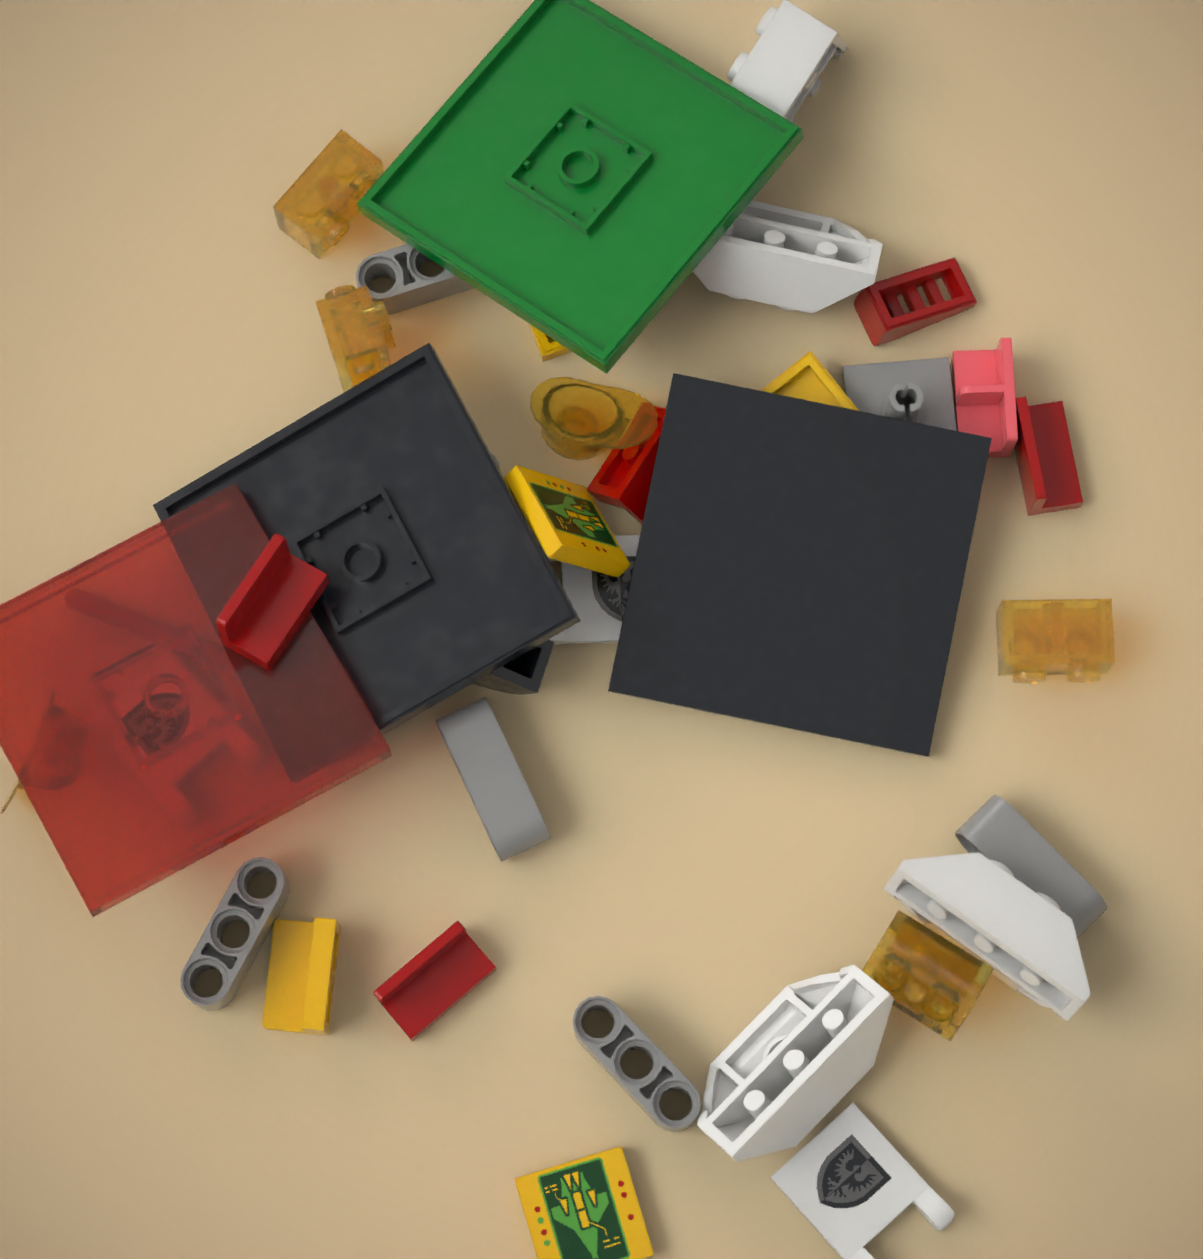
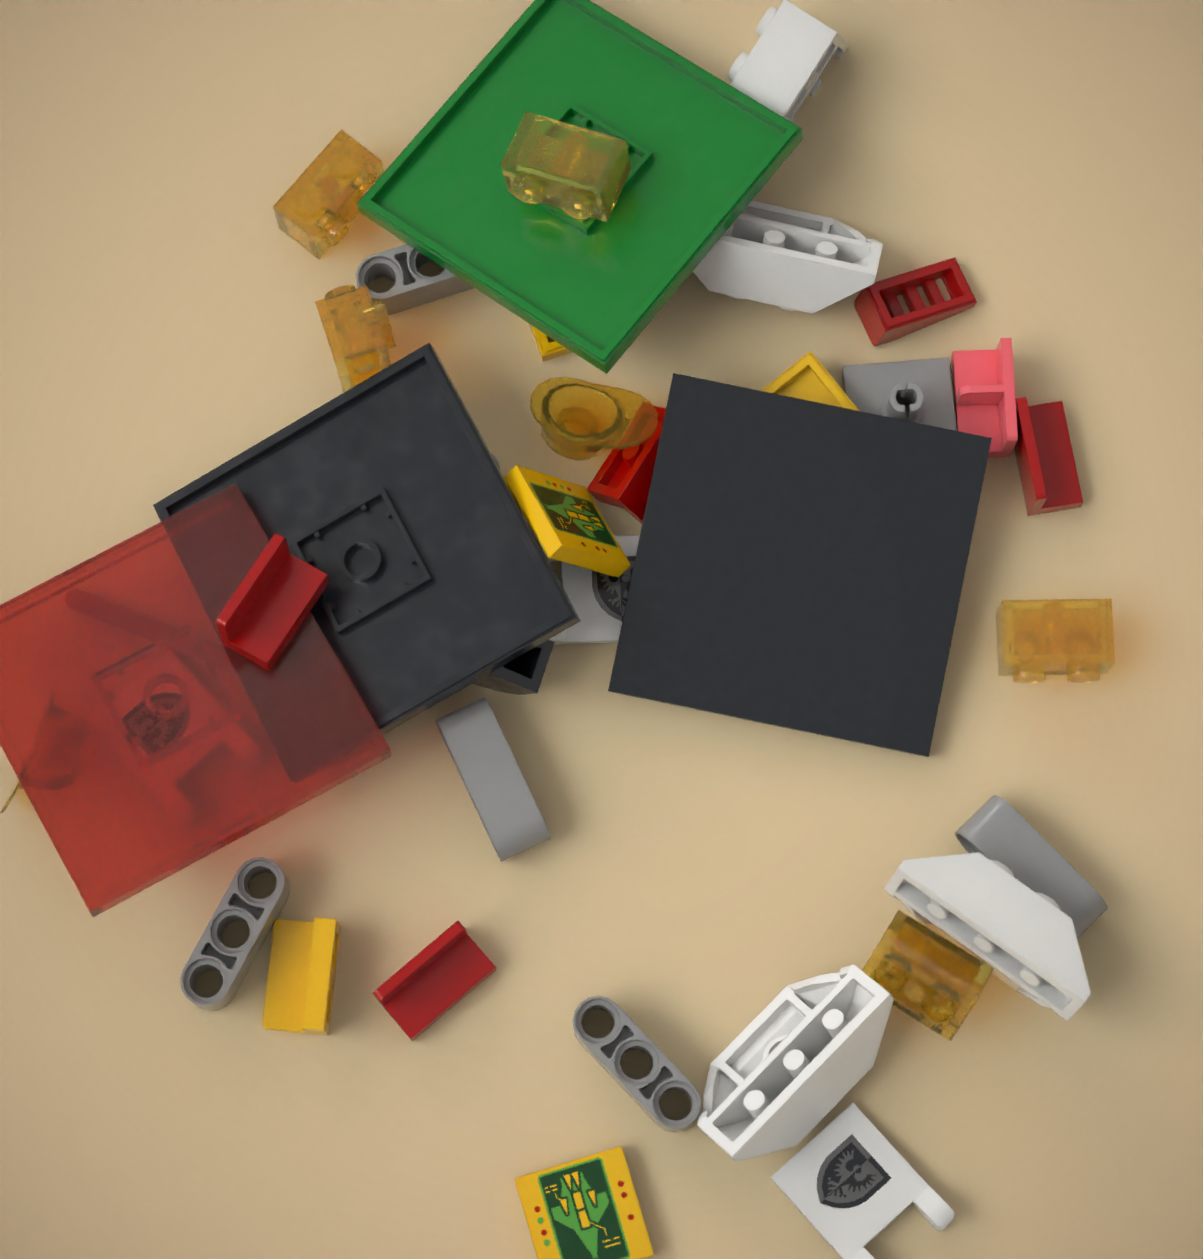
(566, 167): none -> clear yellow brick

